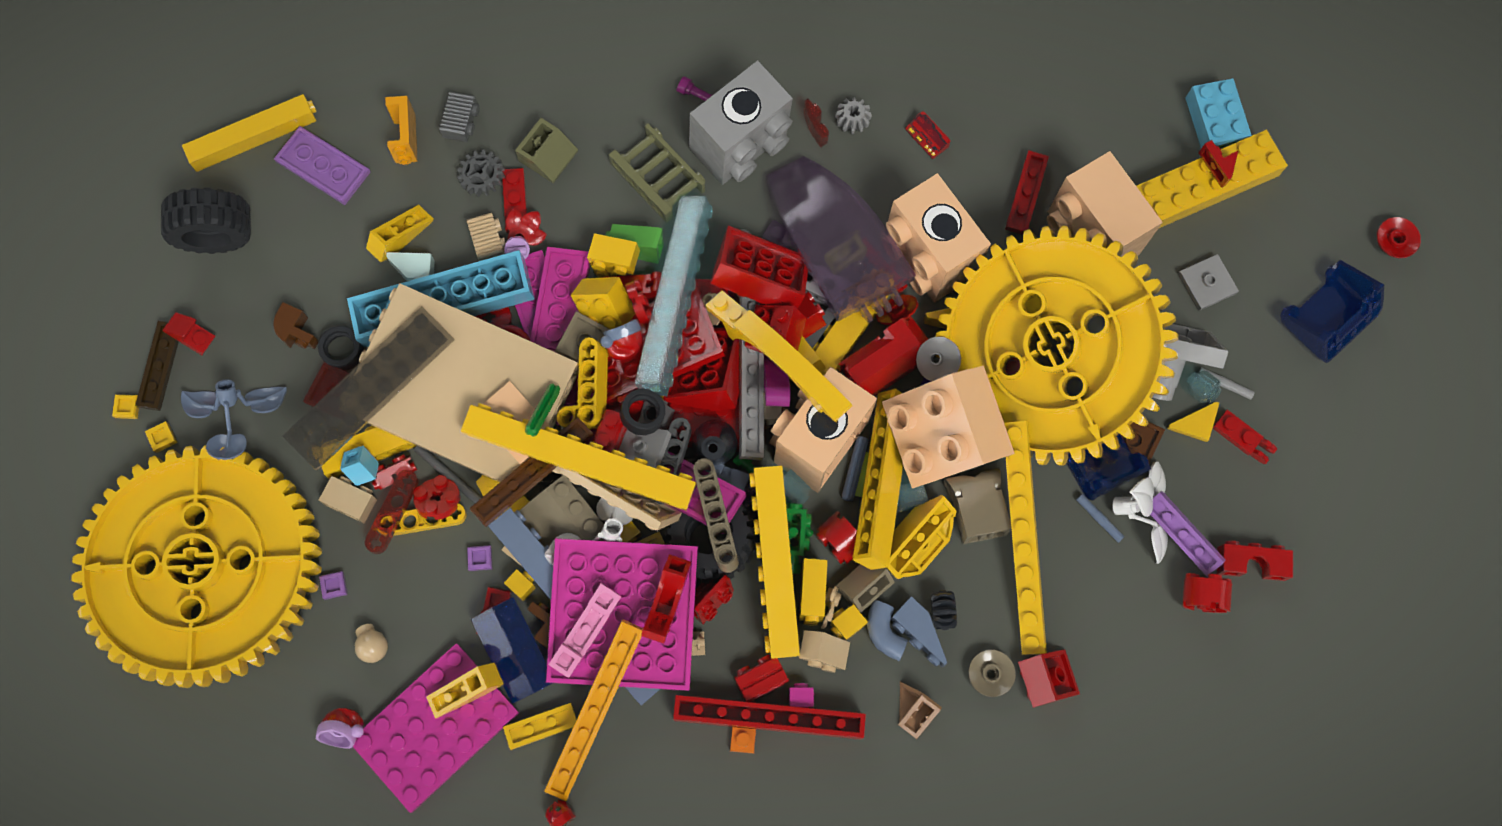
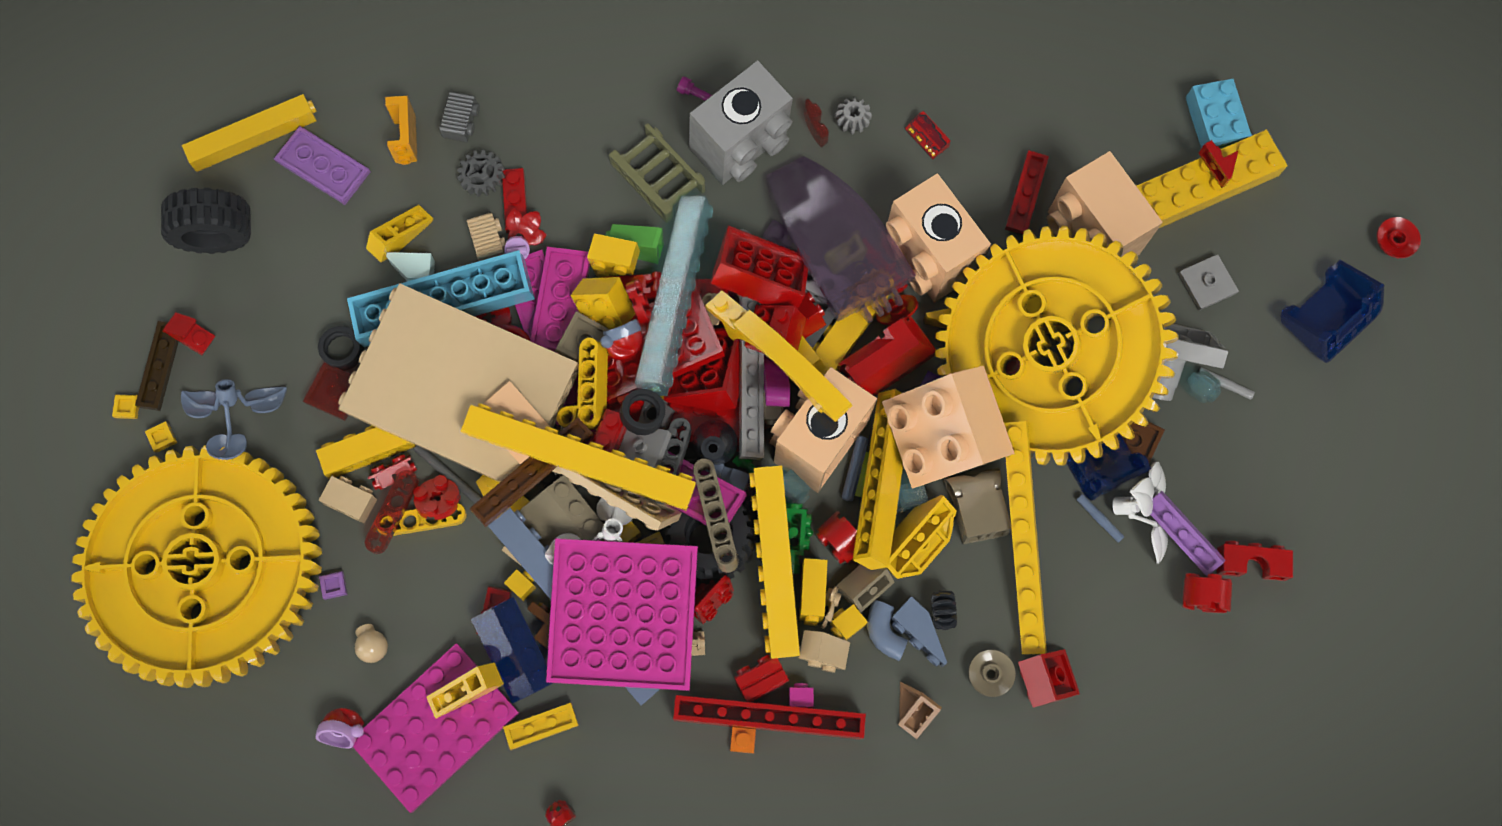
(288, 327): reddish brown brick -> none
(359, 465): medium azure panel -> none
(368, 388): clear smoke plate -> none
(479, 558): medium lavender tile -> none
(542, 410): green axle -> none
(546, 150): olive slope -> none
(585, 630): bright pink slope -> none
(594, 710): light orange plate -> none
(666, 599): red arch -> none
(949, 358): light grey dish -> none
(1198, 424): yellow tile -> none
(1243, 436): red hinge -> none

